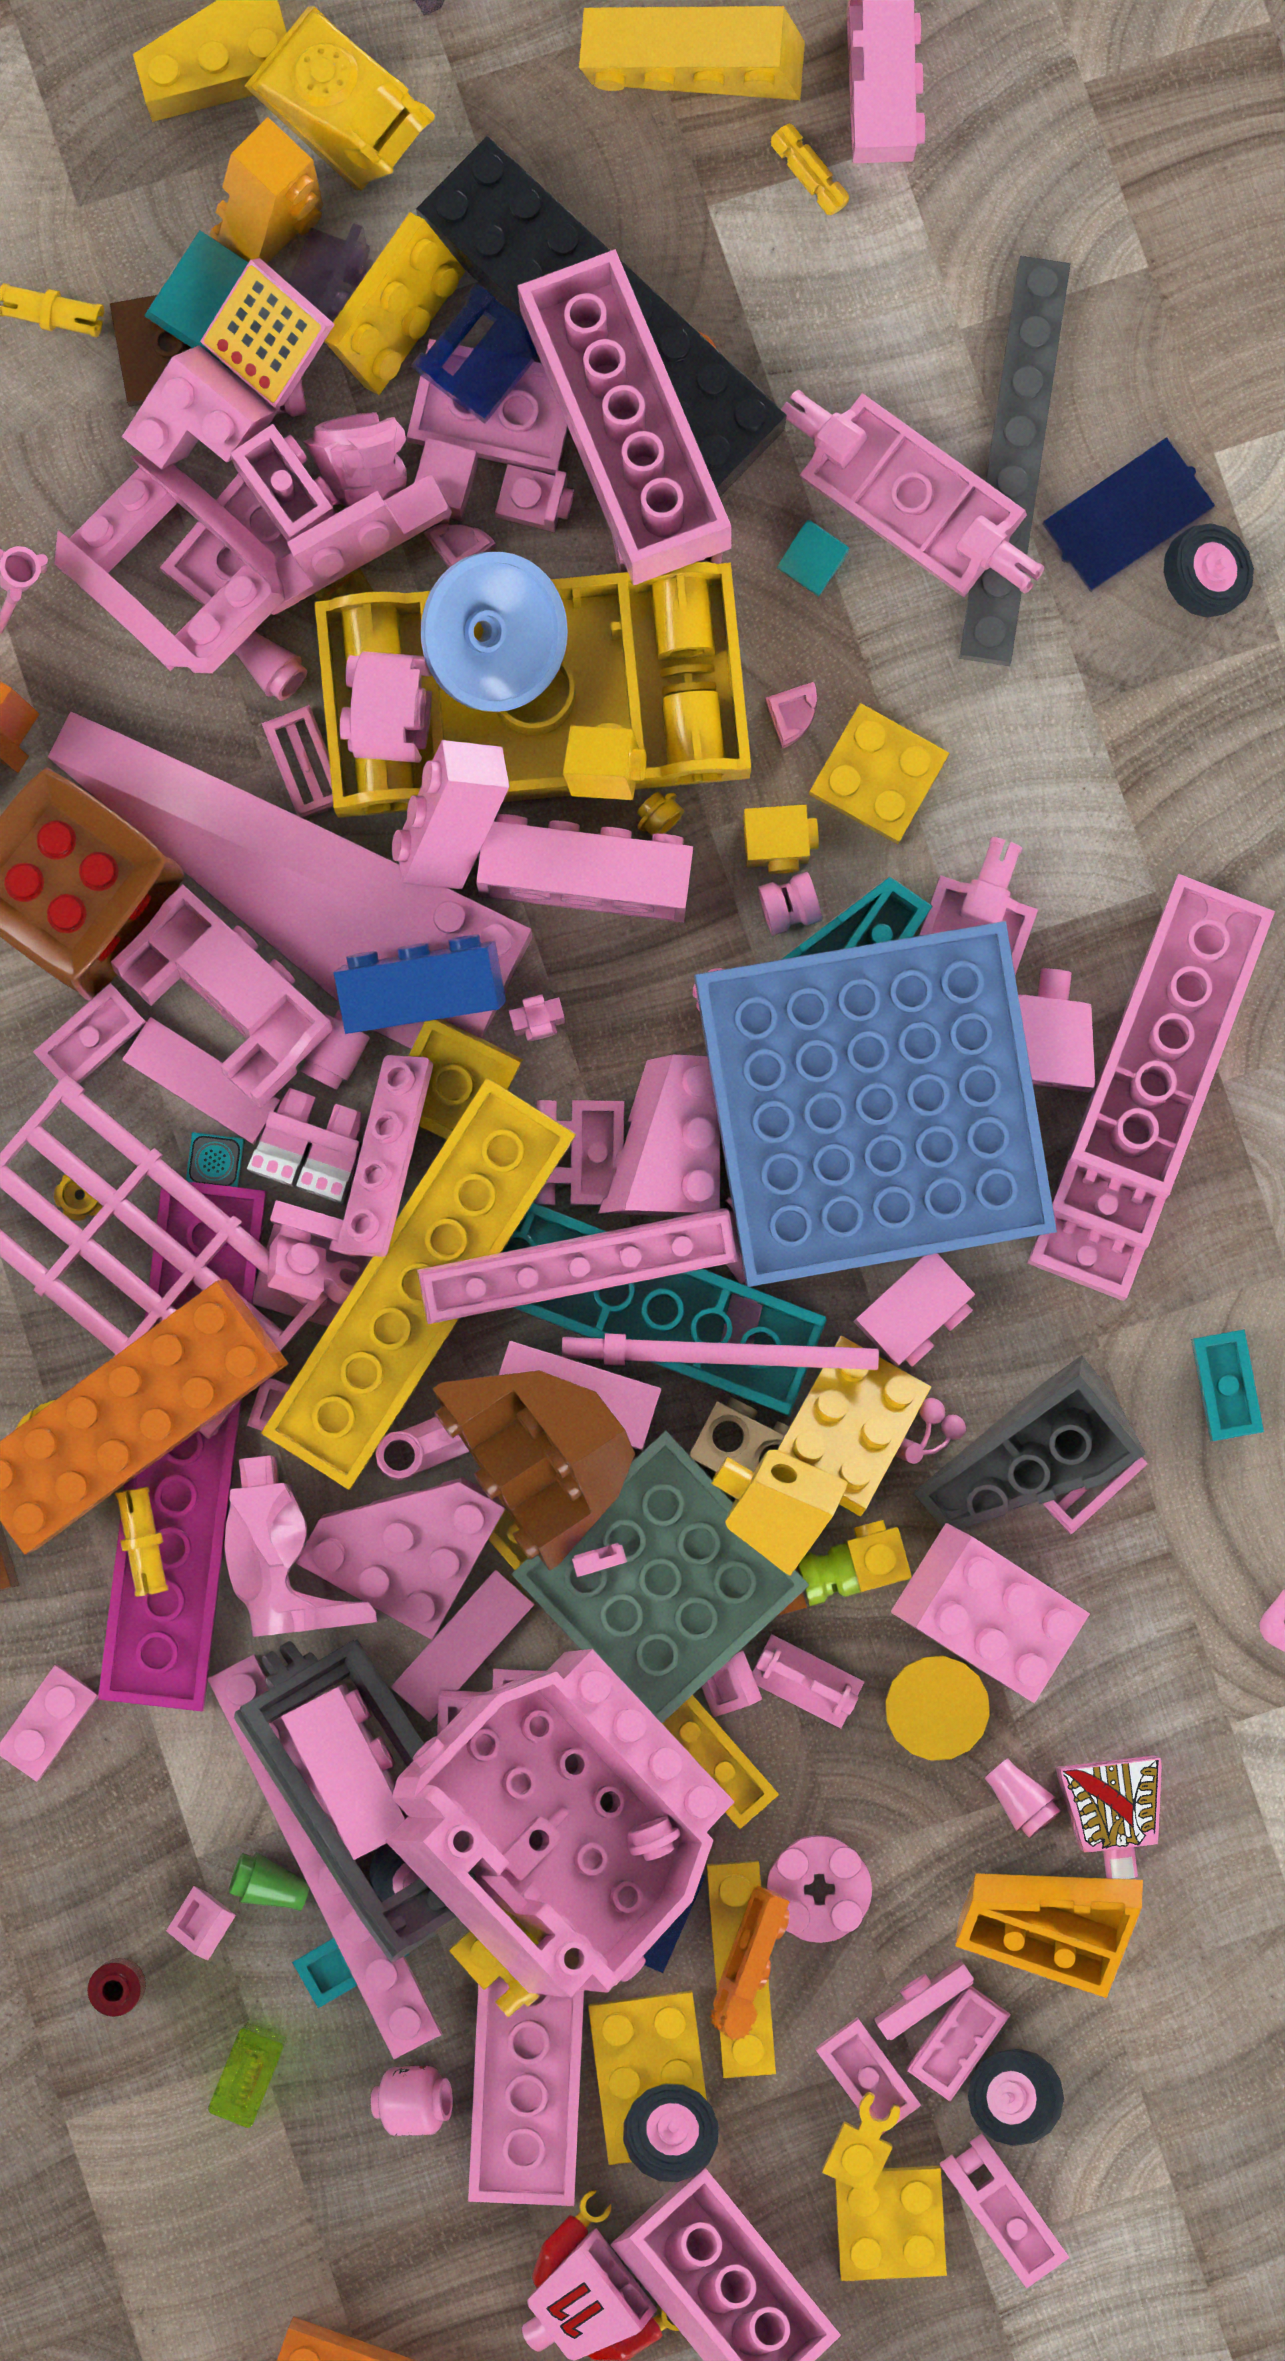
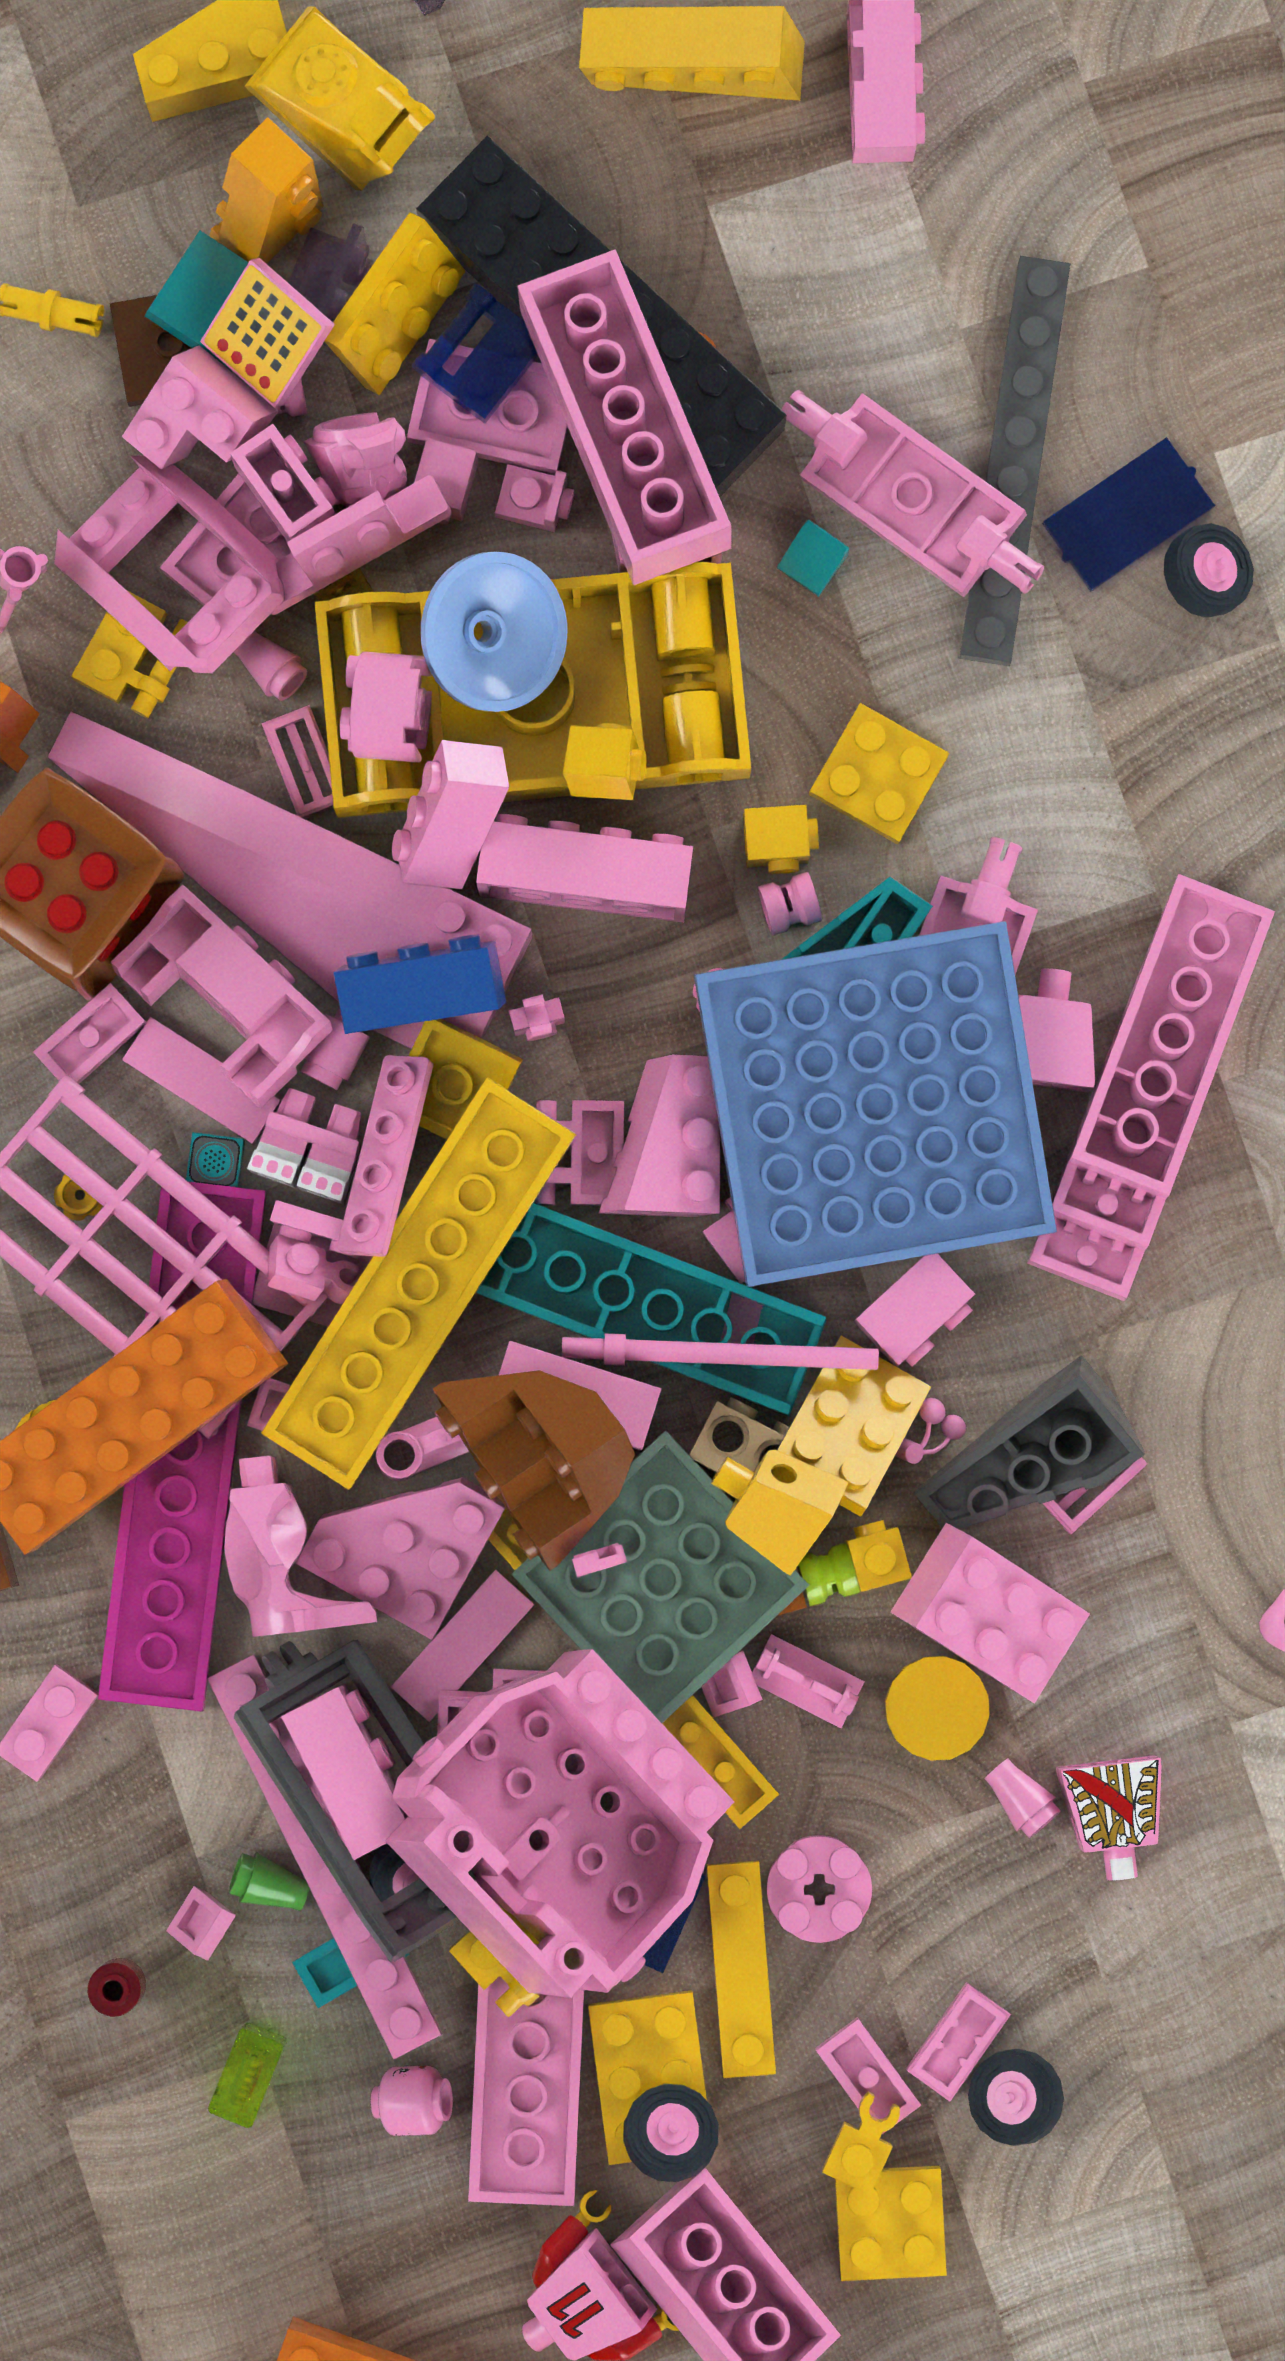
(113, 662): none -> yellow plate
(141, 1541): yellow pin -> none
(458, 541): bright pink tile -> none
(577, 1265): bright pink tile -> none
(653, 1838): bright pink plate -> none
(659, 813): yellow plate -> none
(749, 1962): orange hinge -> none
(792, 712): bright pink tile -> none
(809, 169): yellow axle -> none
(922, 1998): bright pink plate -> none
(1005, 2212): bright pink plate -> none
(1052, 1925): light orange wedge -> none
(1227, 1385): teal plate -> none

